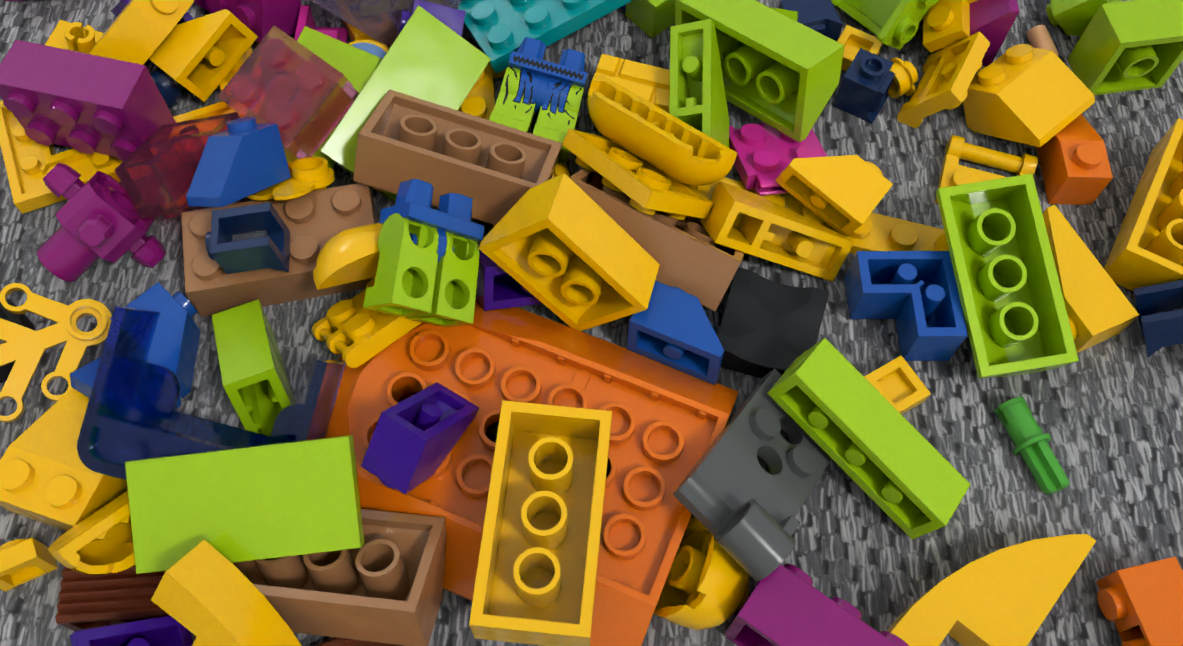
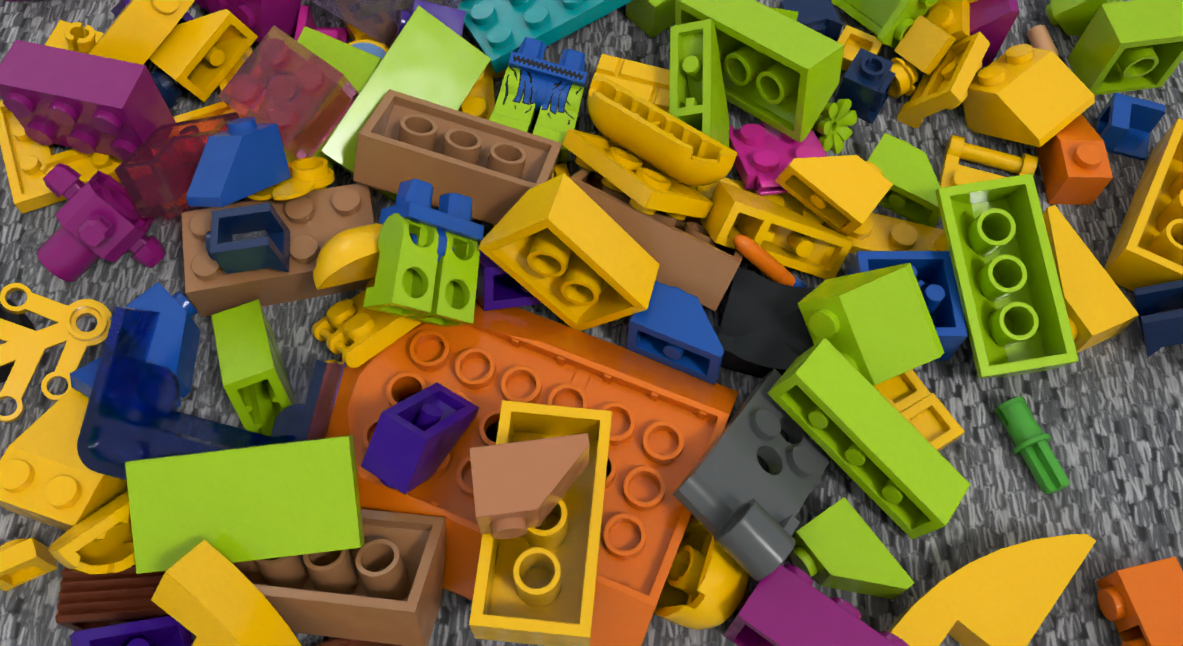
(524, 481): none -> nougat slope
(765, 262): none -> orange piece
(834, 125): none -> lime plant
(847, 554): none -> lime slope
(874, 321): none -> lime slope
(912, 179): none -> lime slope
(925, 44): none -> yellow tile
(933, 422): none -> yellow plate
(1127, 125): none -> blue panel

